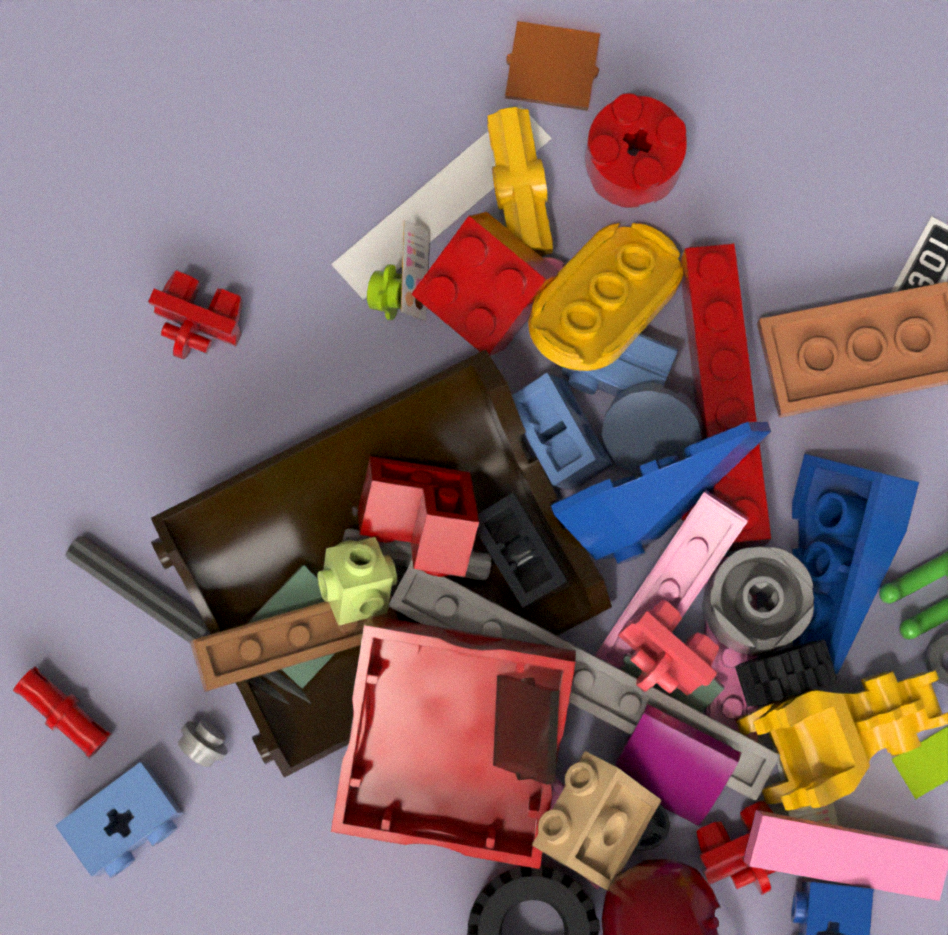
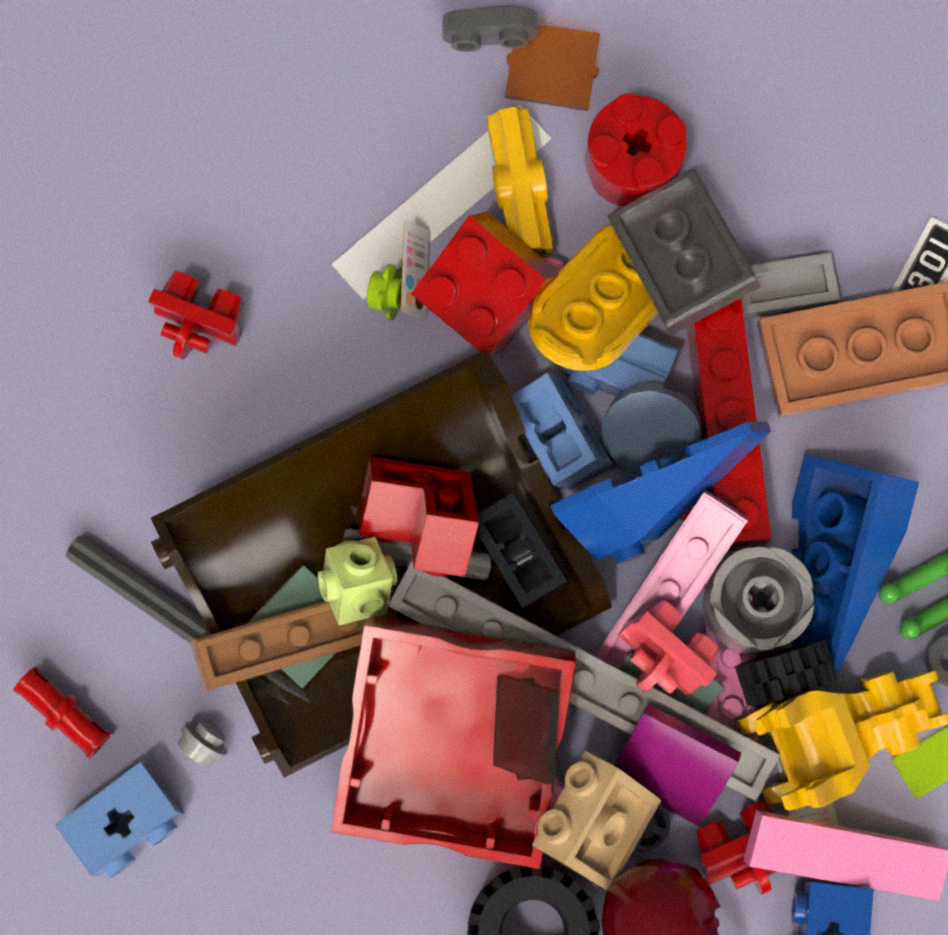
(502, 25): none -> dark grey plate
(683, 251): none -> flat silver tile
(792, 286): none -> light grey tile

